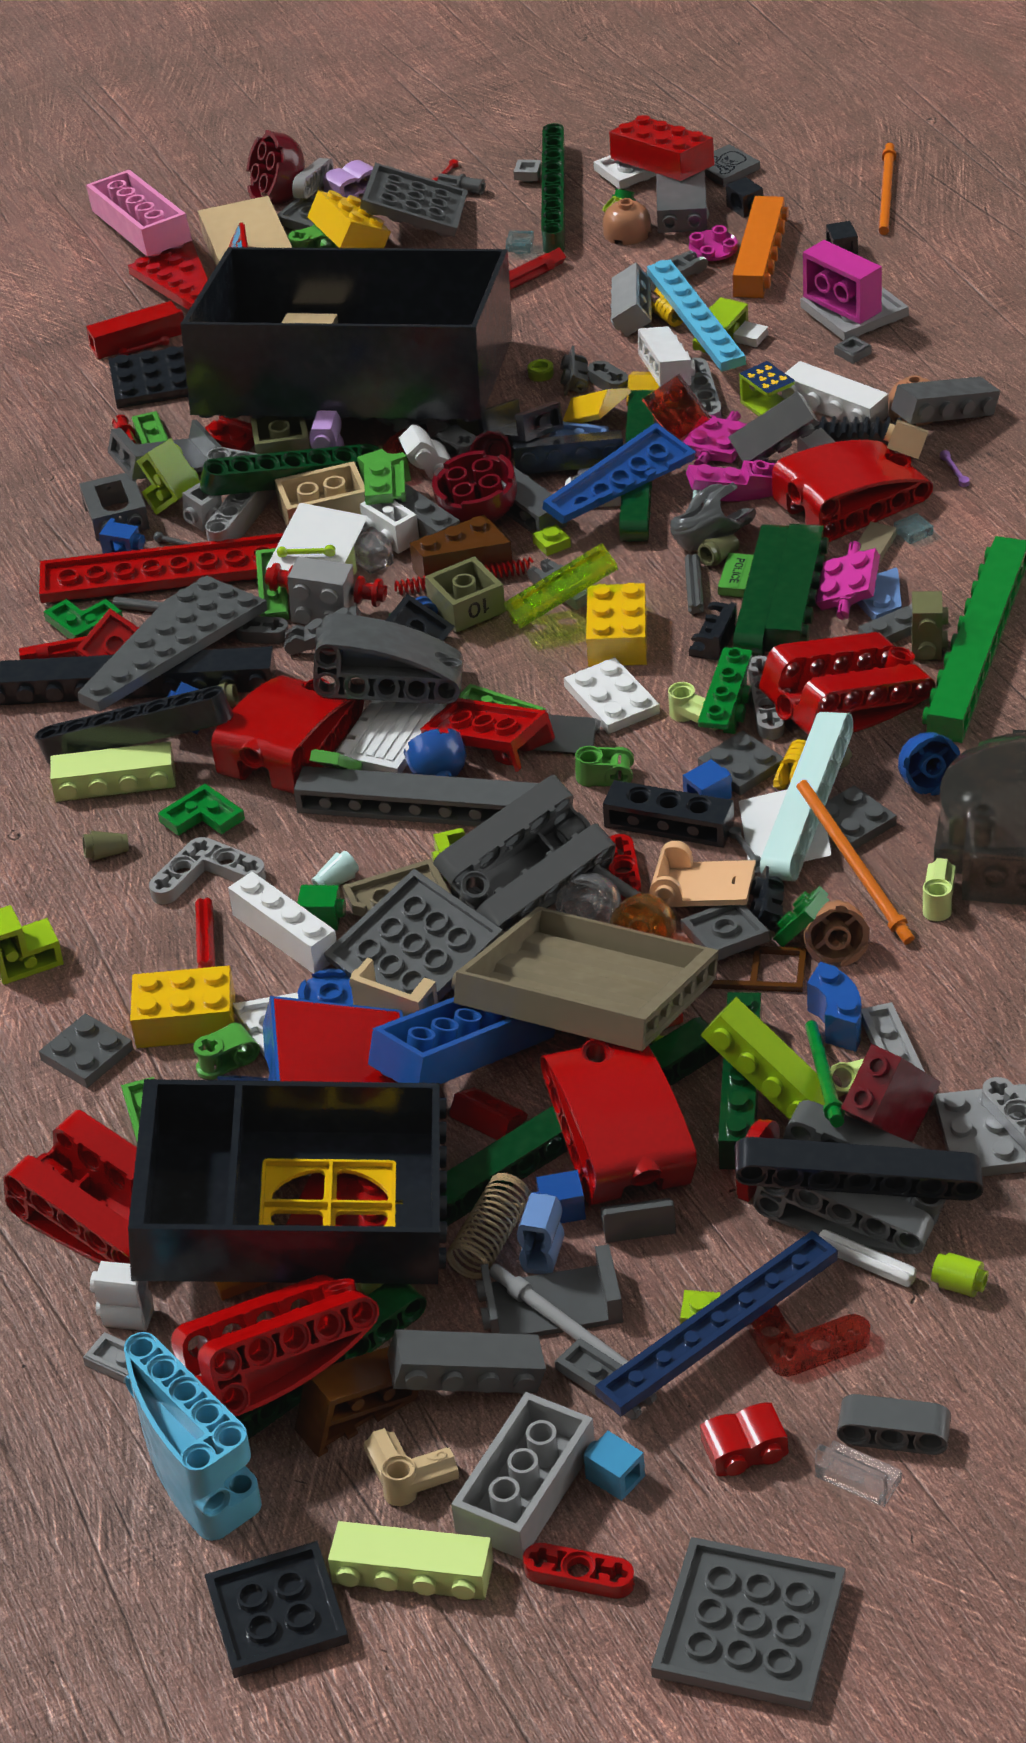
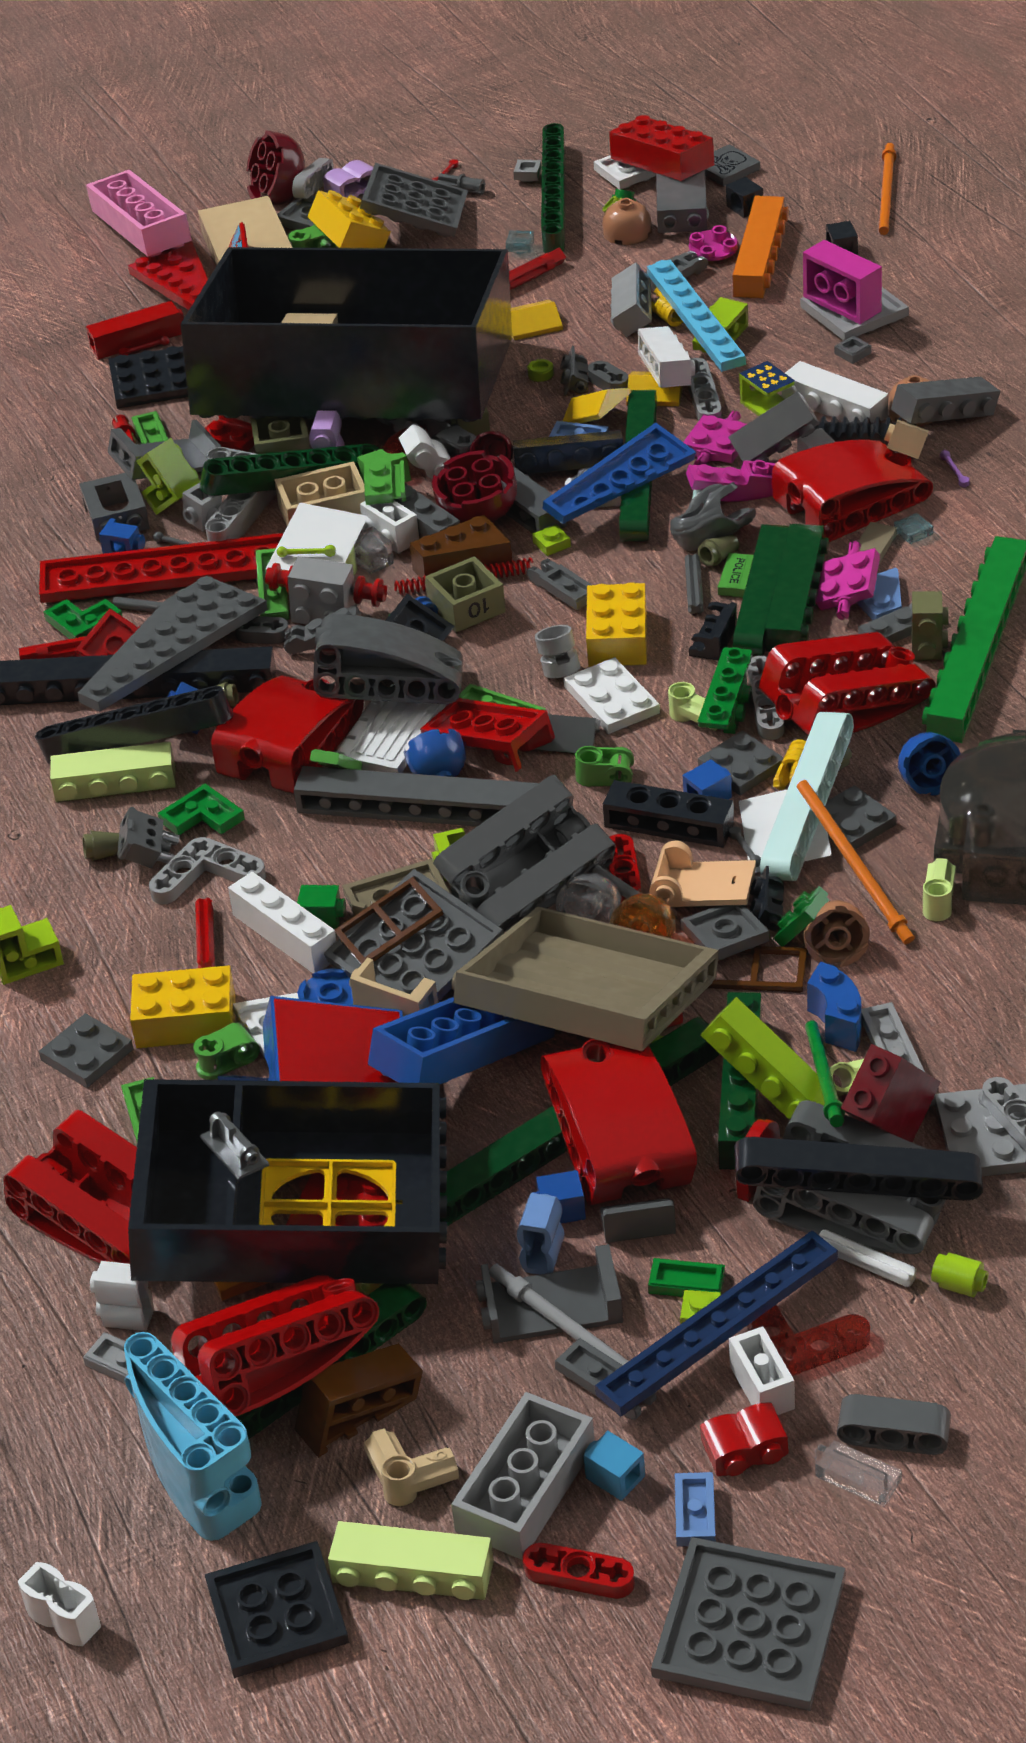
(59, 1604): none -> white brick
(144, 839): none -> dark grey piece
(233, 1147): none -> dark grey hinge
(337, 870): light aqua cone -> none
(400, 936): none -> reddish brown window
(462, 1244): tan piece -> none
(466, 1361): dark grey brick -> none
(486, 1113): red slope -> none
(524, 425): black panel -> none
(535, 319): none -> yellow slope
(557, 649): none -> light grey wheel
(560, 586): clear neon green fence -> none
(675, 1276): none -> green tile
(676, 407): clear red plate -> none
(694, 1507): none -> medium blue plate
(750, 334): white tile -> none
(761, 1370): none -> white brick

